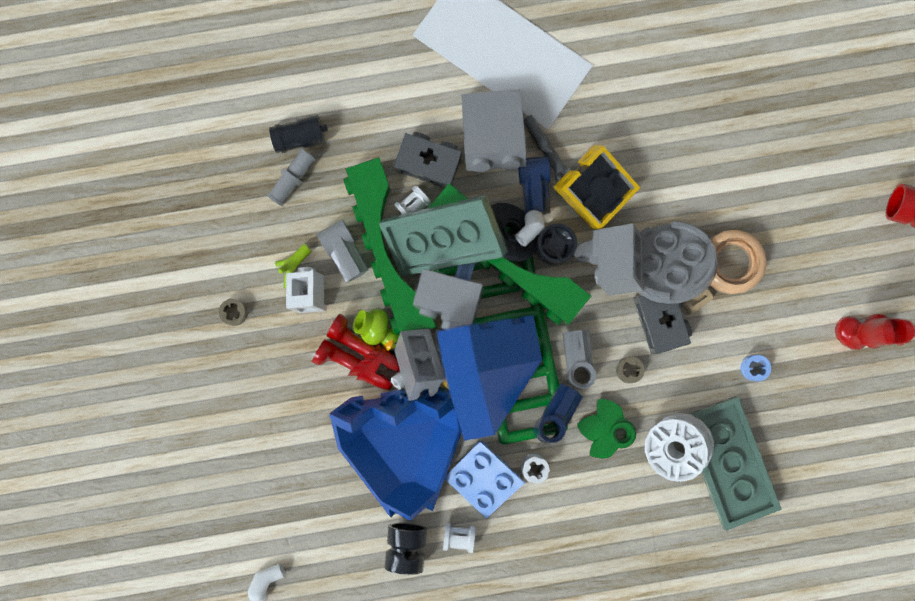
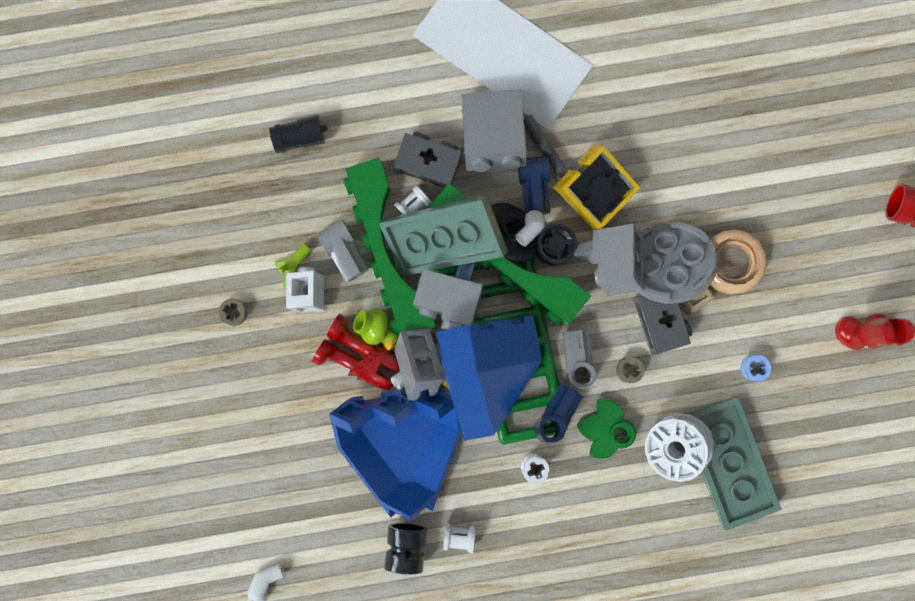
(291, 177): light grey pin -> none
(484, 479): light blue hinge -> none

